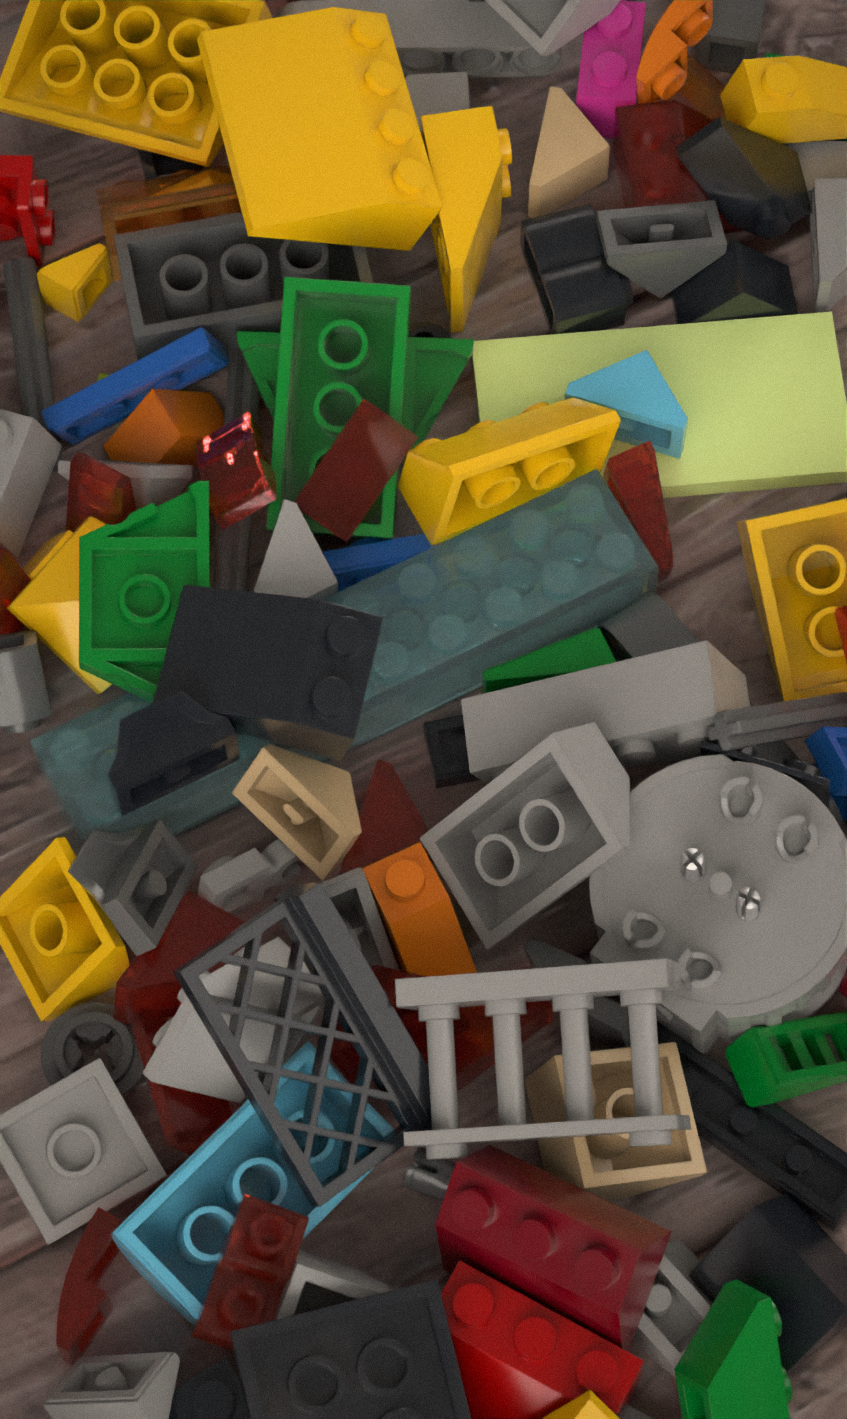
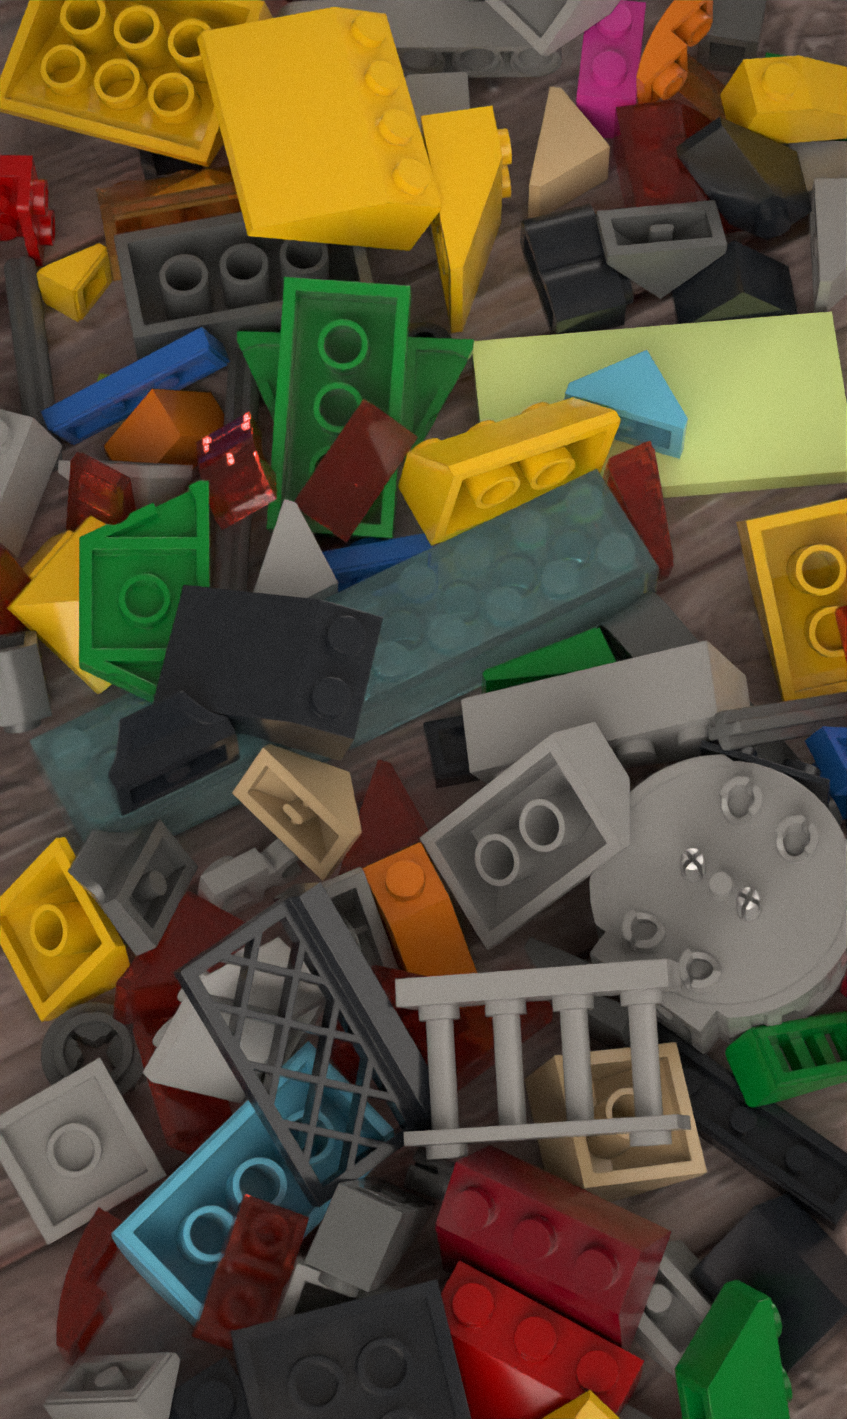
(366, 1234): none -> dark grey slope

